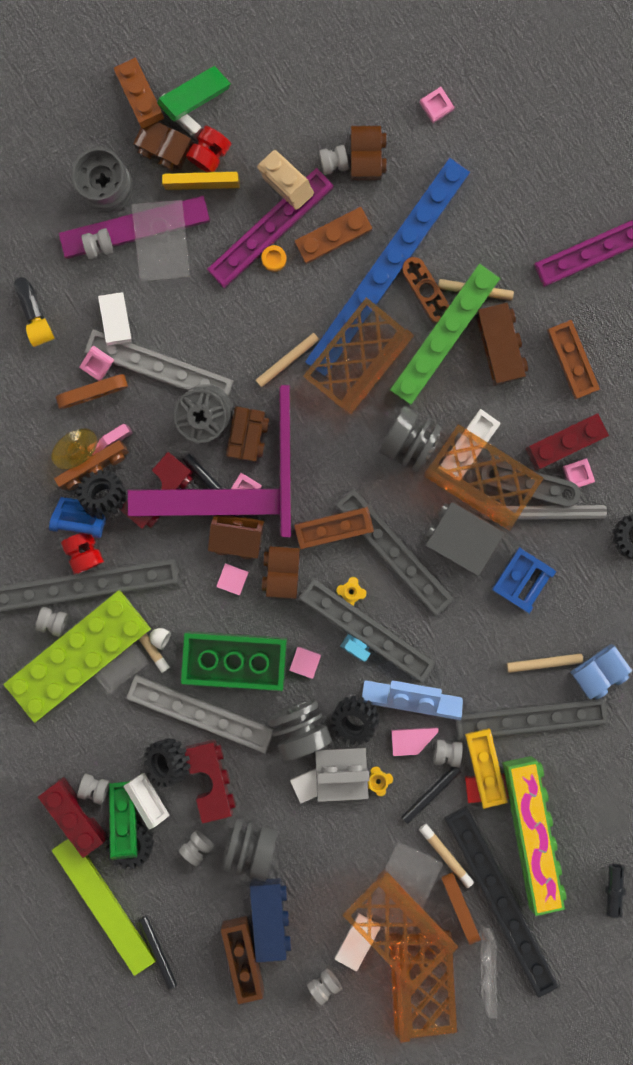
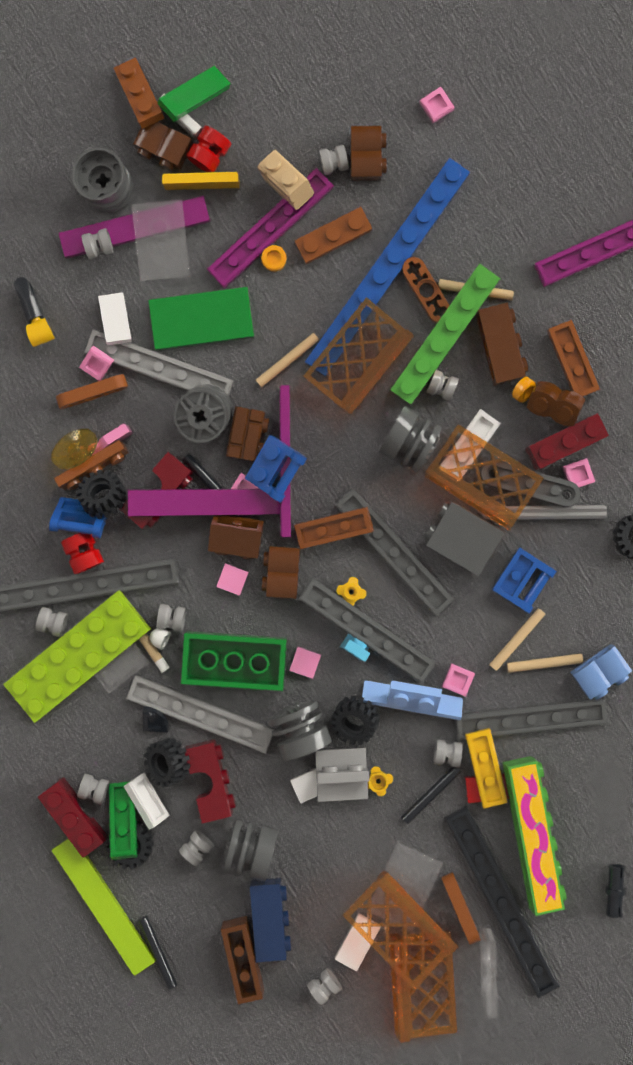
(154, 720): none -> black tile
(165, 616): none -> light grey wheel
(201, 318): none -> green tile
(269, 464): none -> blue plate
(411, 740): bright pink tile -> none
(437, 383): none -> light grey wheel
(446, 855): tan bar -> none
(458, 679): none -> bright pink tile
(517, 639): none -> tan bar
(523, 389): none -> light orange tile
(552, 402): none -> reddish brown brick

